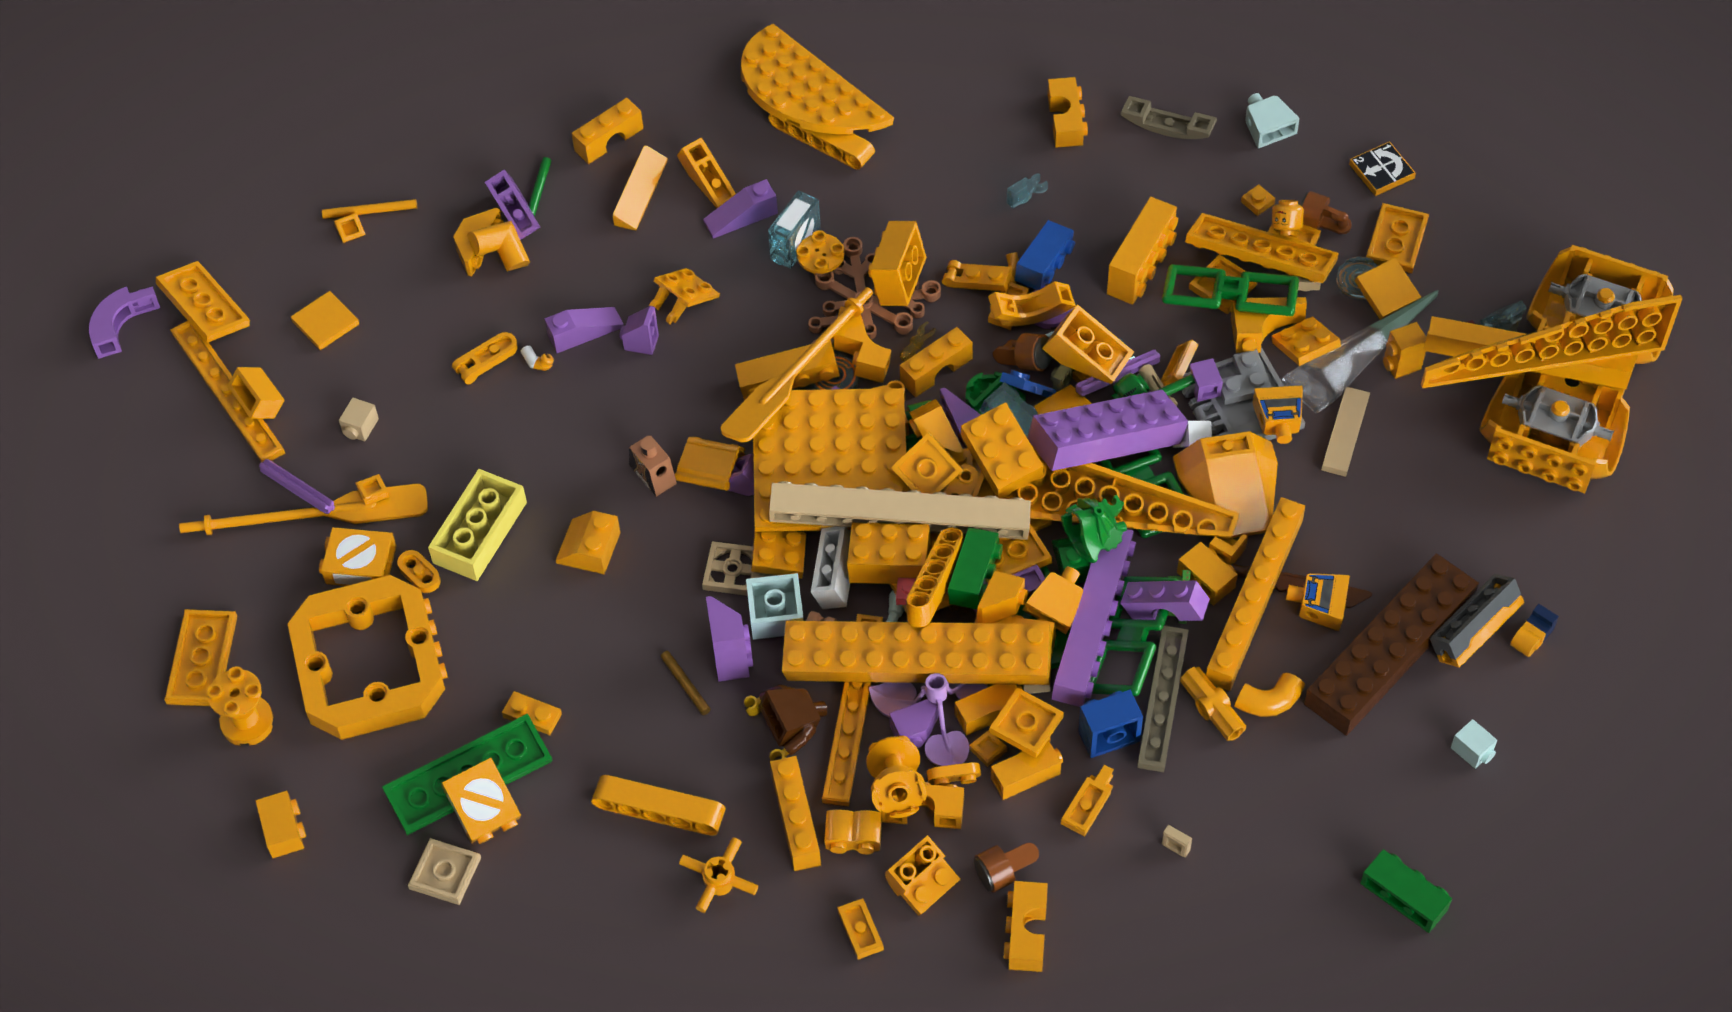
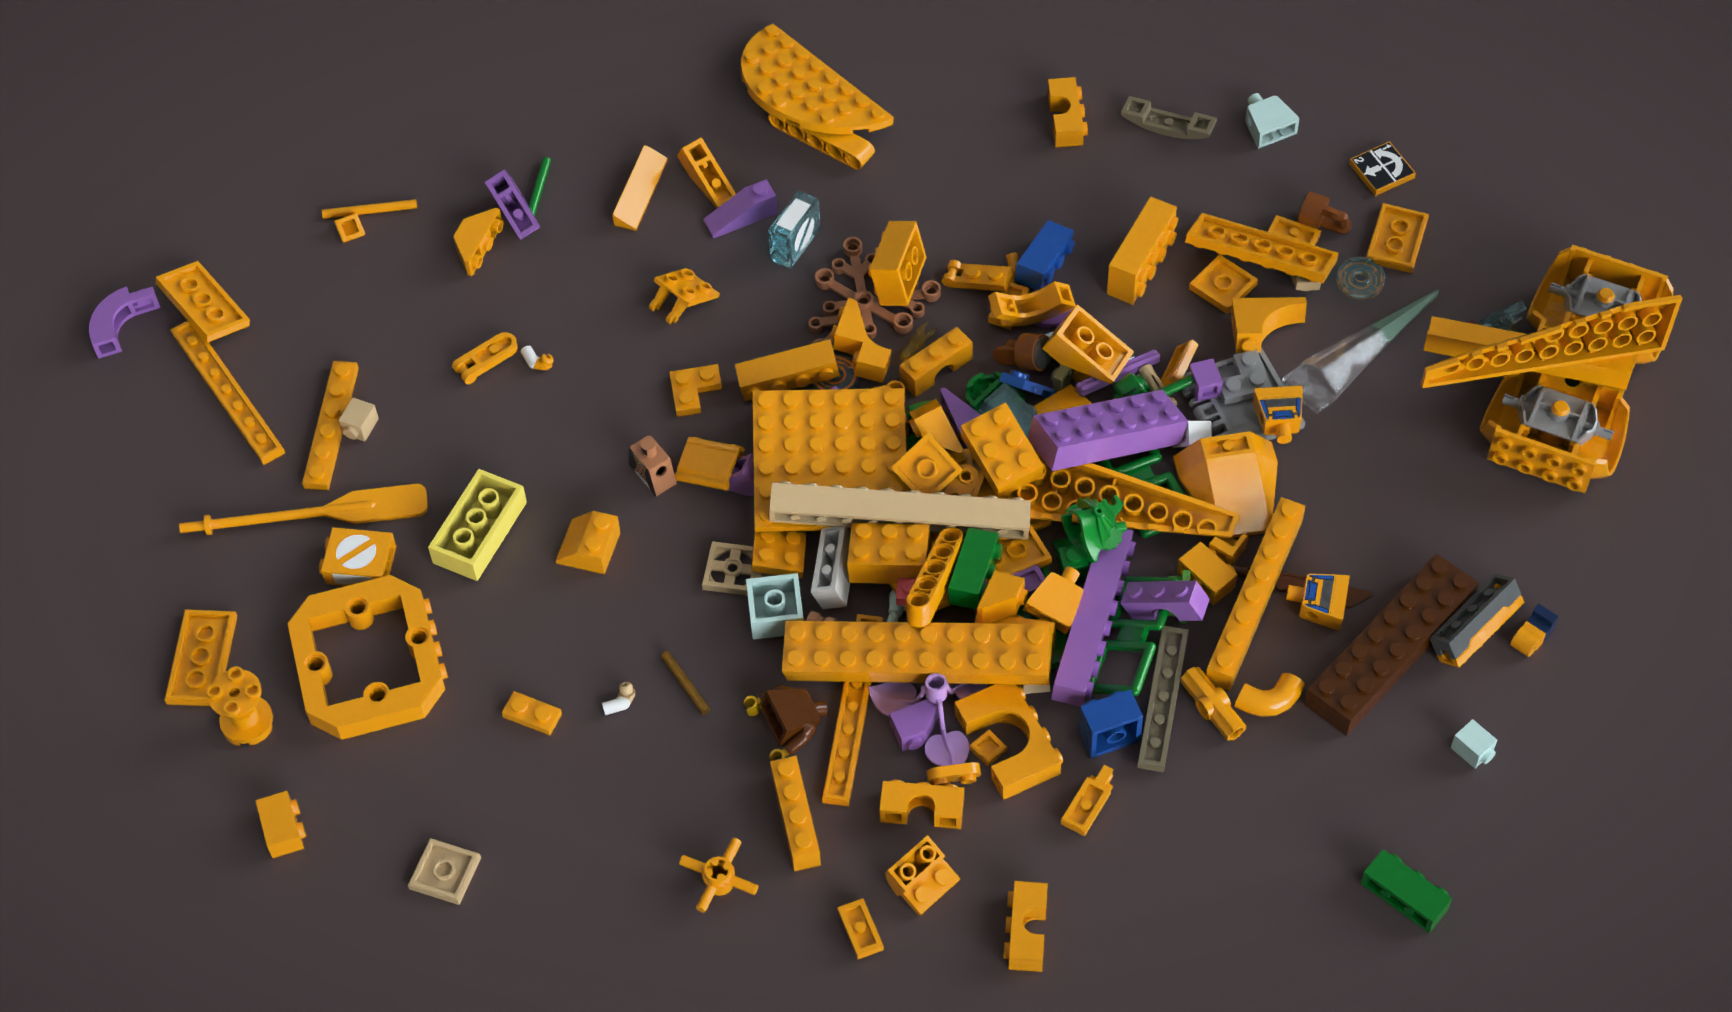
(255, 393): light orange brick -> none
(297, 486): medium lavender axle -> none
(325, 320): light orange tile -> none
(328, 429): none -> light orange plate
(372, 489): light orange tile -> none
(419, 794): green plate -> none
(420, 572): light orange plate -> none
(481, 801): light orange brick -> none
(503, 239): light orange brick -> none
(580, 326): medium lavender slope -> none
(593, 136): light orange arch -> none
(622, 701): none -> arm
(640, 331): medium lavender slope -> none
(658, 805): light orange beam -> none
(690, 382): none -> light orange plate
(729, 641): medium lavender slope -> none
(774, 393): light orange piece -> none
(828, 255): light orange plate -> none
(853, 831): light orange brick -> none
(897, 784): light orange piece -> none
(998, 868): dark orange piece -> none
(1022, 190): clear light blue plate -> none
(1026, 722): light orange plate -> none
(1176, 841): tan tile -> none
(1230, 288): green bar -> none
(1258, 200): light orange plate -> none
(1287, 216): light orange head -> none
(1306, 341): light orange plate -> none
(1345, 431): tan tile -> none
(1387, 288): light orange tile -> none
(1405, 350): light orange brick -> none

